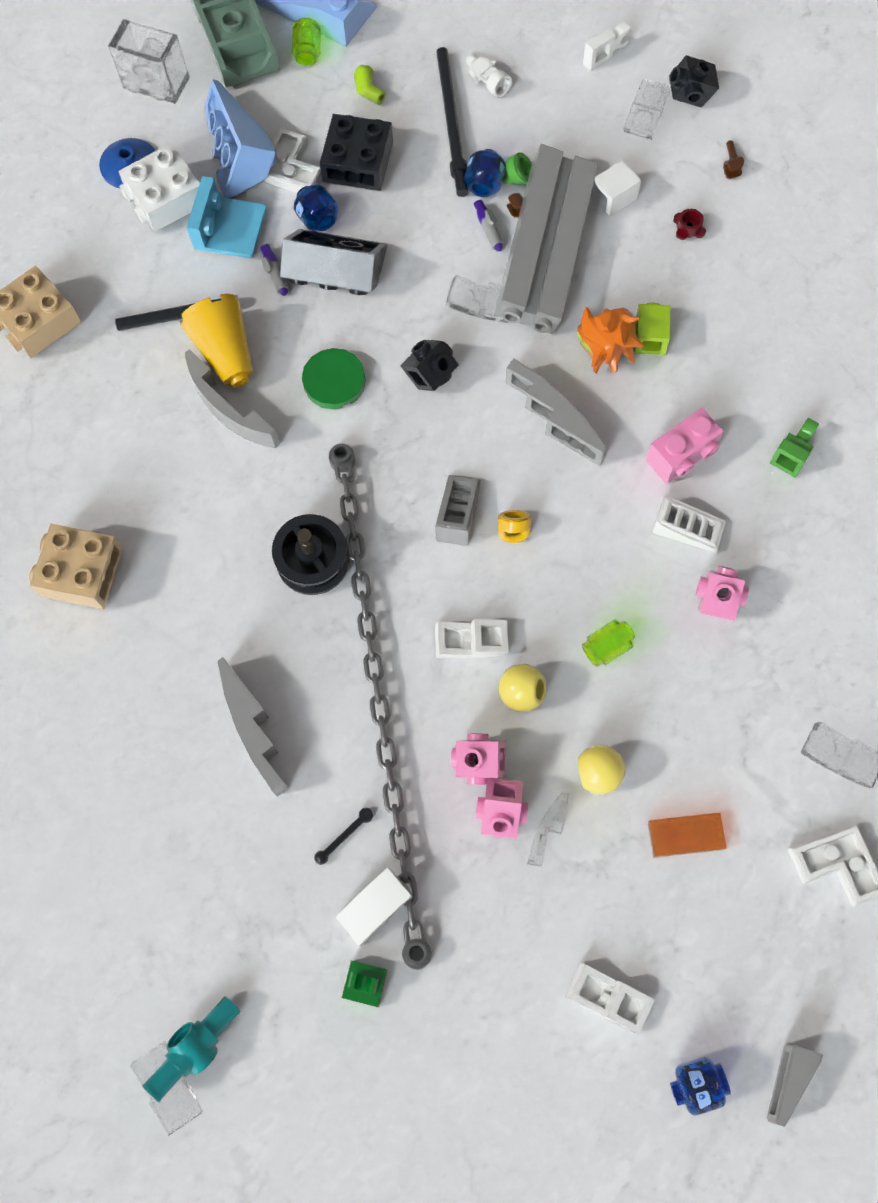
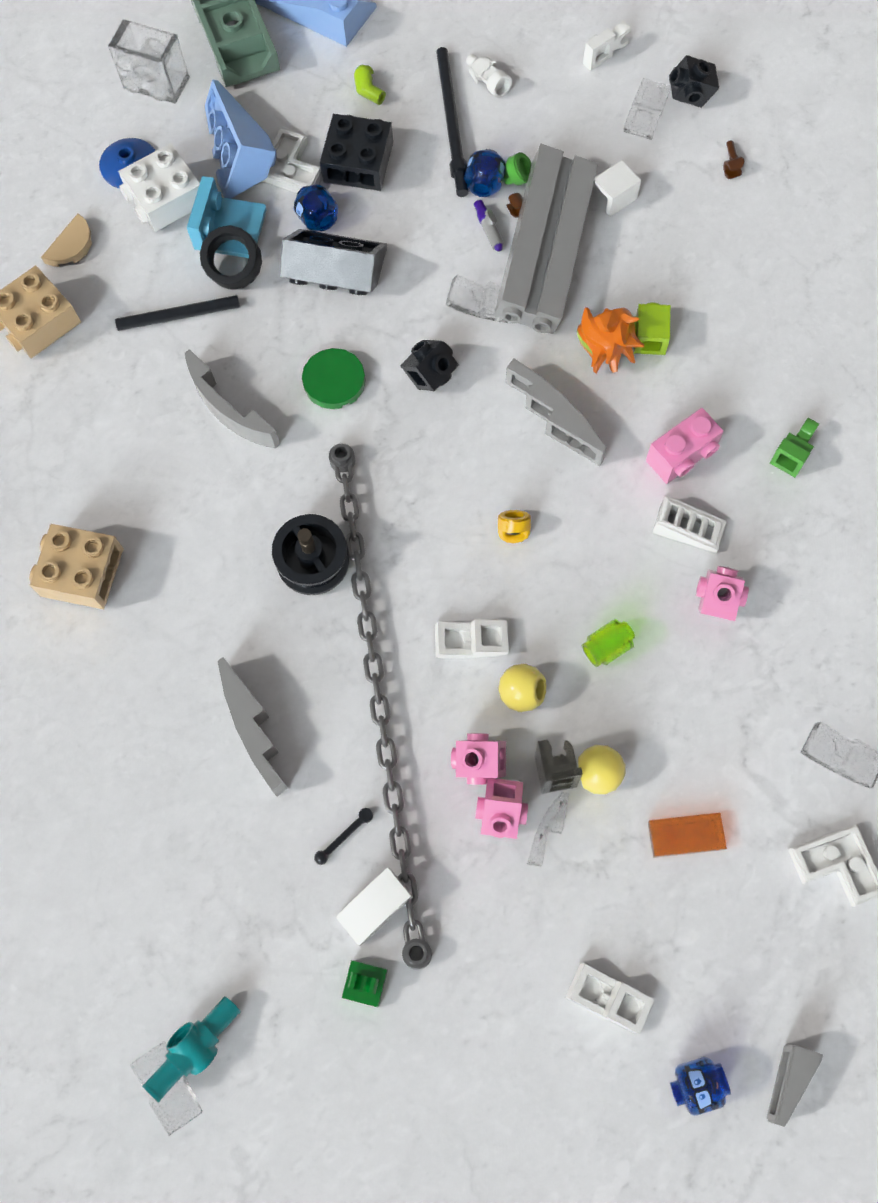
(70, 244): none -> tan tile
(212, 243): none -> black tyre
(220, 337): yellow cone -> none
(271, 266): light grey piece -> none
(306, 41): clear neon green brick -> none
(455, 529): light grey slope -> none
(559, 771): none -> clear smoke hinge
(689, 217): dark red plate -> none

